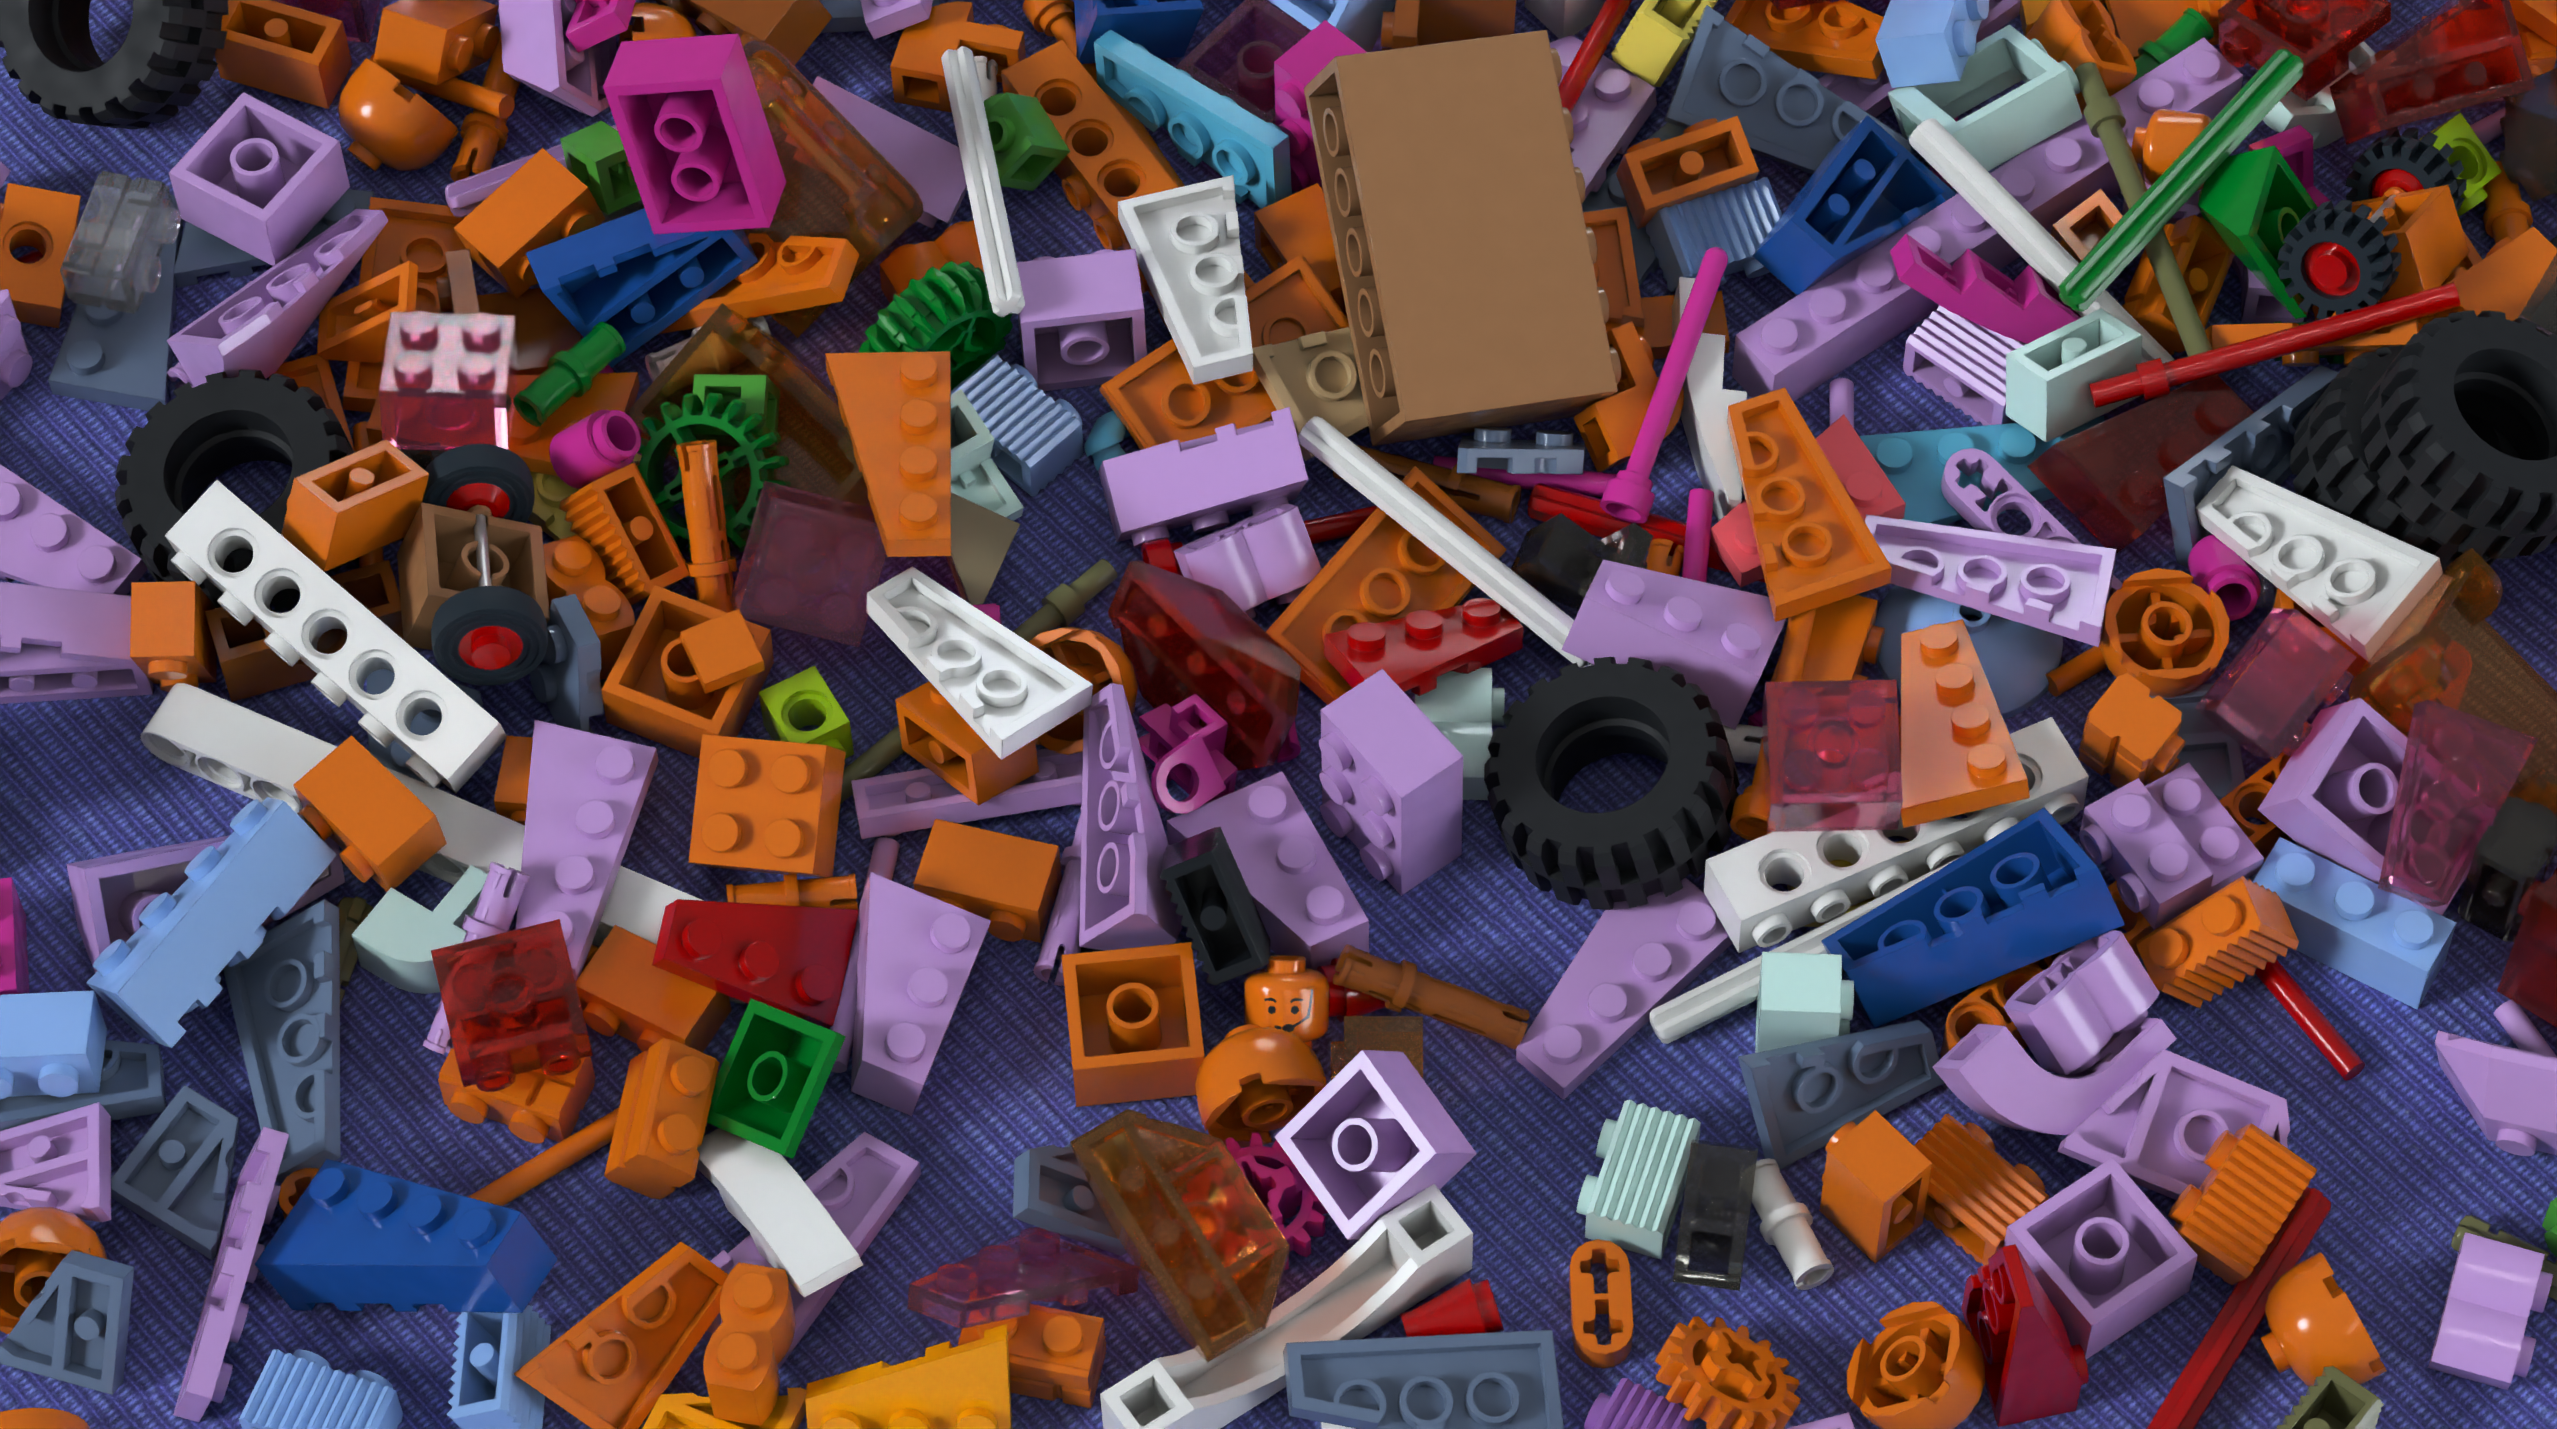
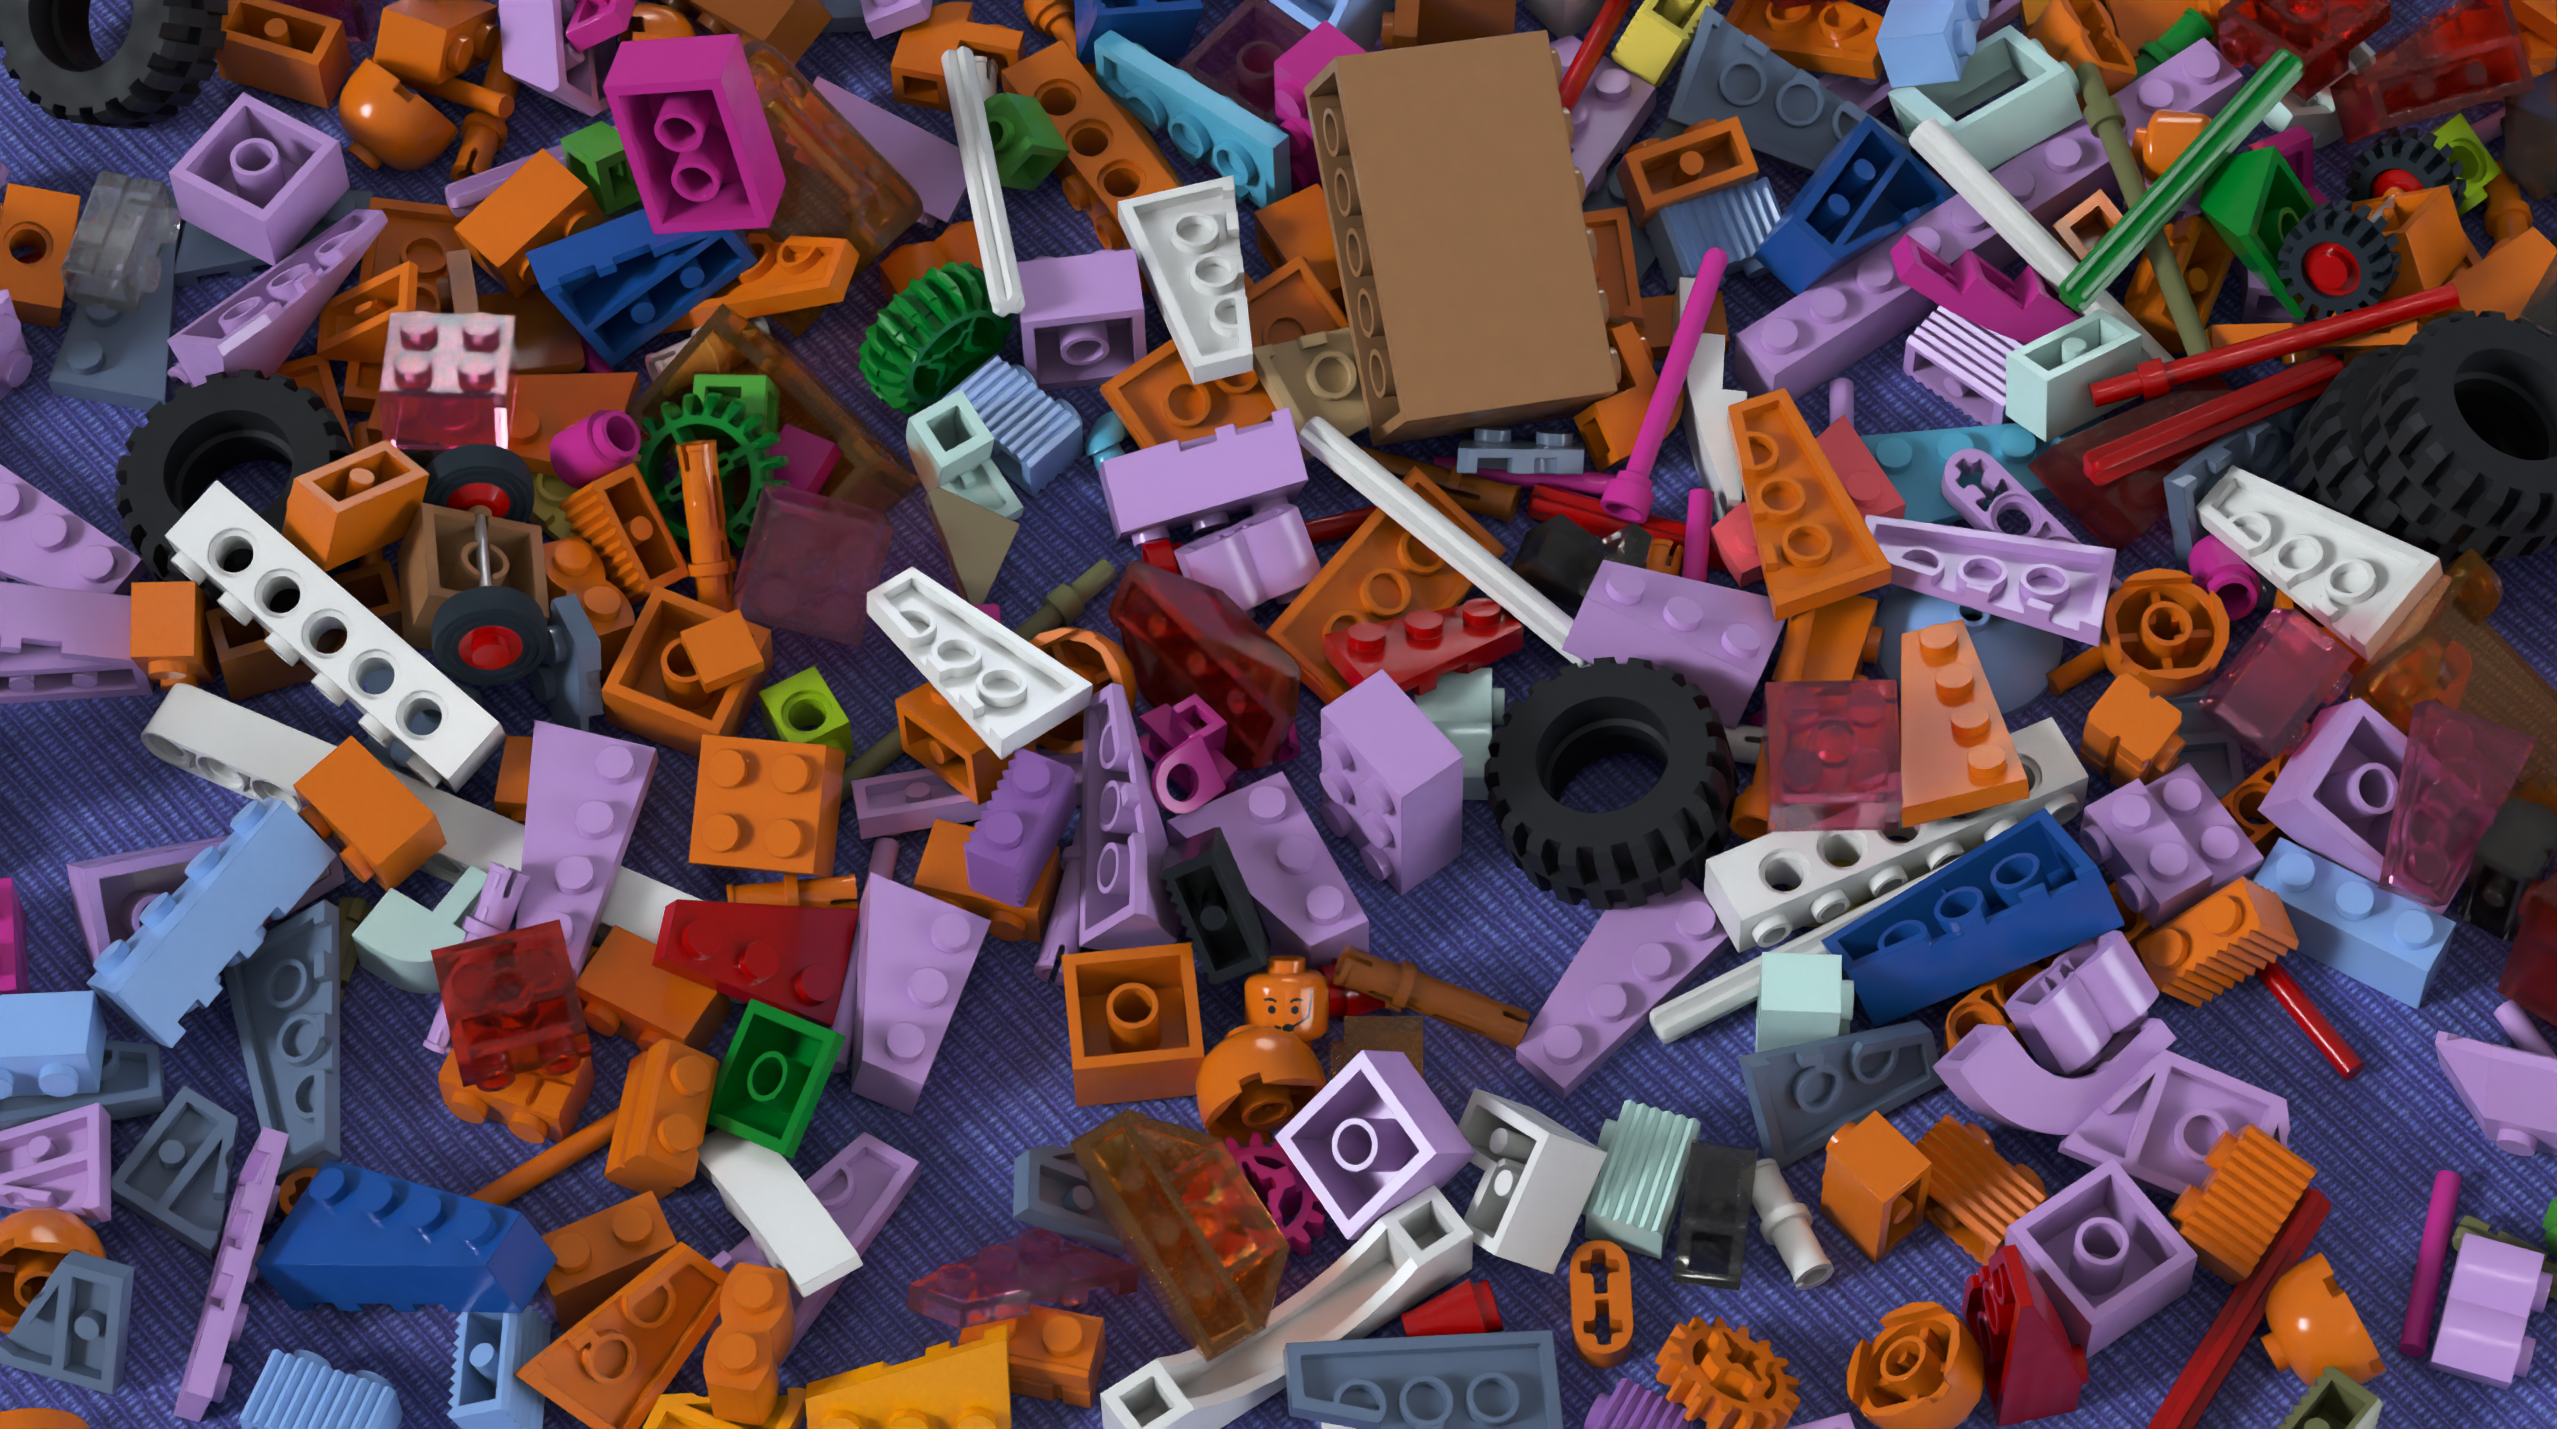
(569, 374): green pin -> none
(603, 1255): none -> orange brick
(809, 456): none -> dark pink tile
(901, 442): orange wing -> none
(1020, 827): none -> medium lavender brick
(1531, 1180): none -> white brick
(2210, 420): none -> red axle
(2430, 1263): none -> dark pink bar

